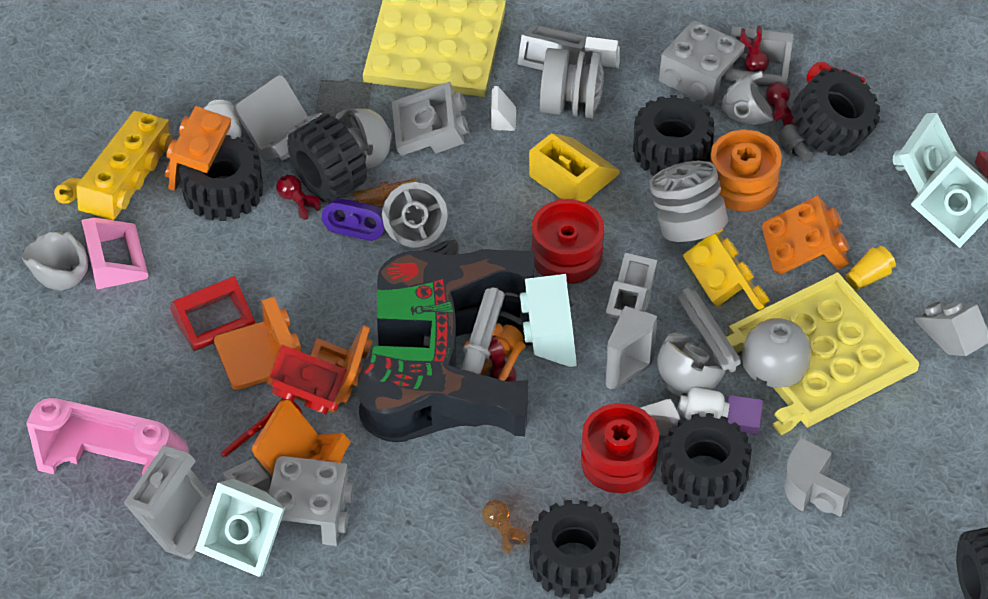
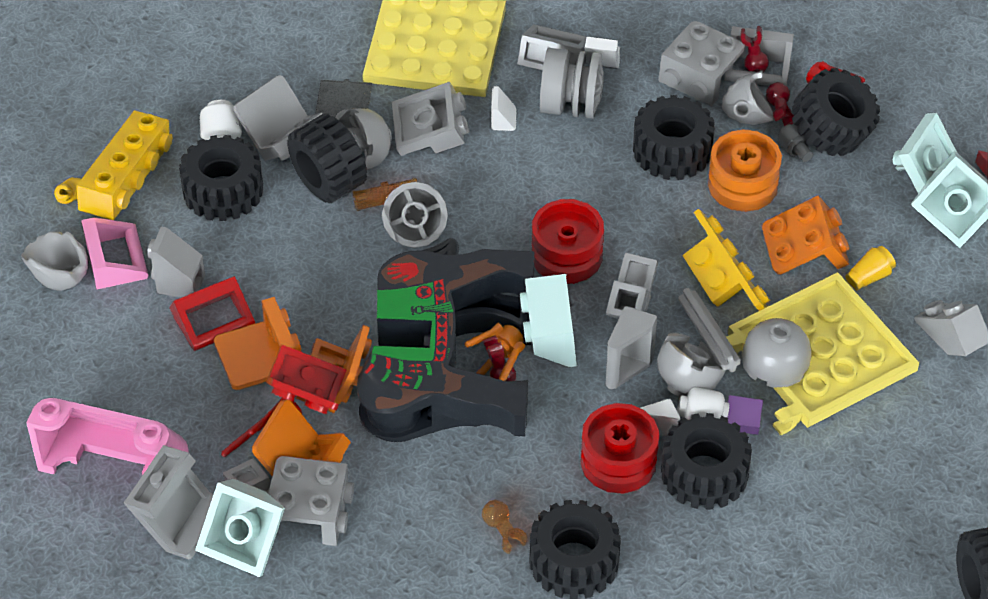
(175, 265): none -> light grey slope
(197, 144): orange bracket -> none
(290, 188): dark red arm -> none
(355, 221): dark purple plate -> none
(477, 350): light grey axle -> none
(569, 168): yellow slope -> none
(689, 201): light grey wheel -> none
(808, 480): light grey brick -> none

